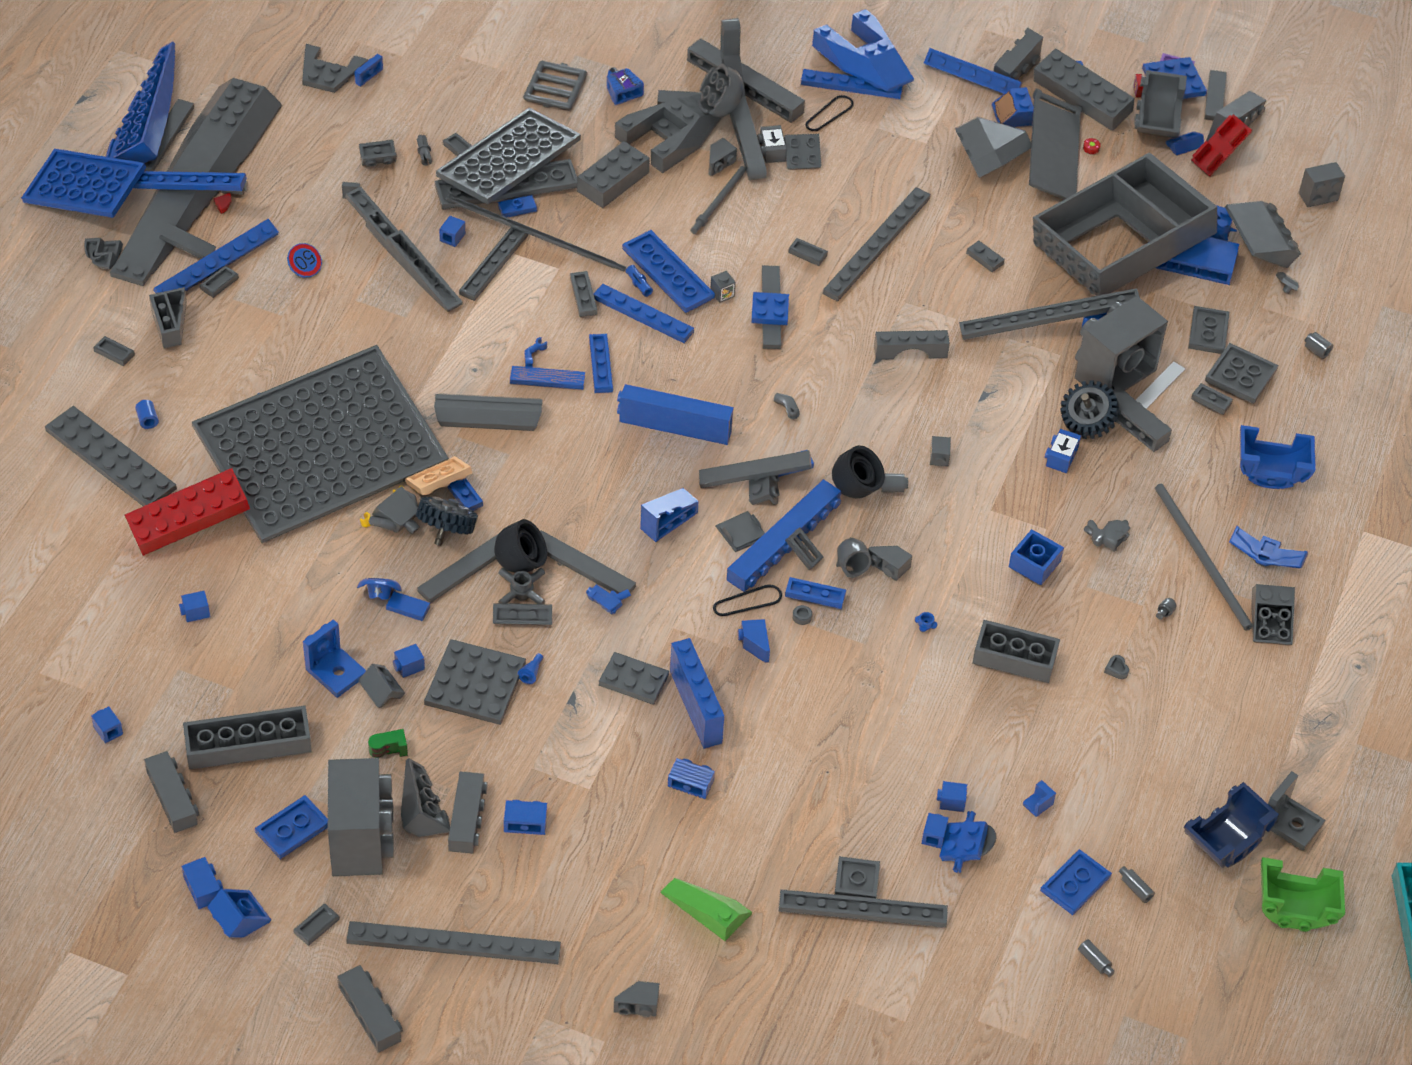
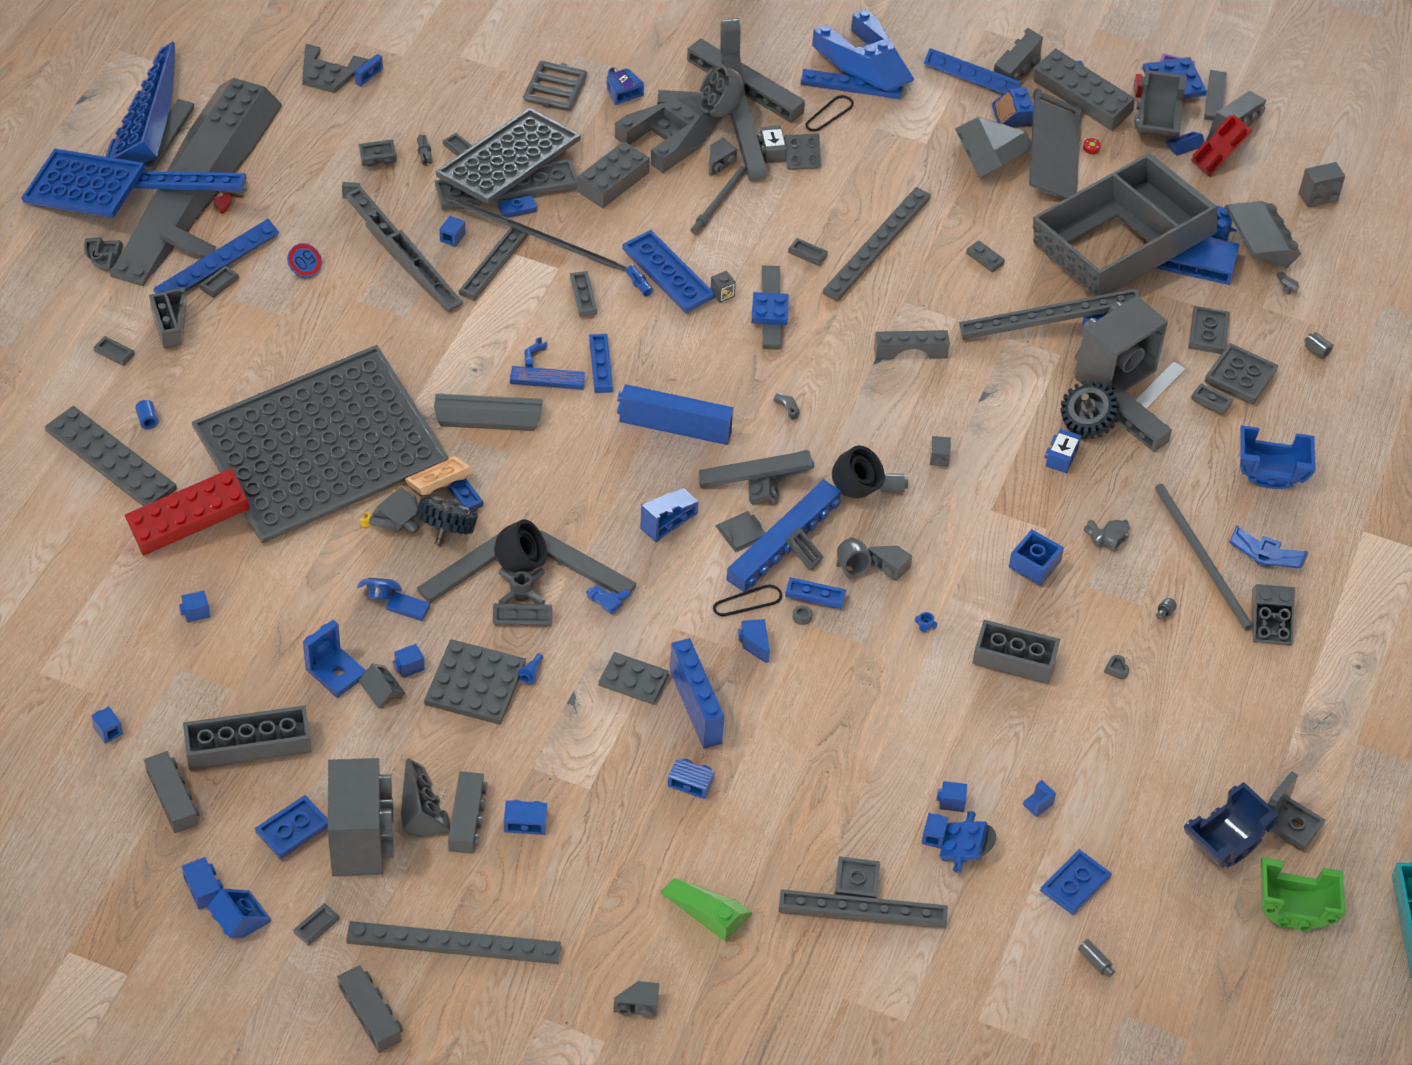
(388, 743): green leg -> none
(643, 313): blue plate -> none
(1136, 884): dark grey cylinder -> none

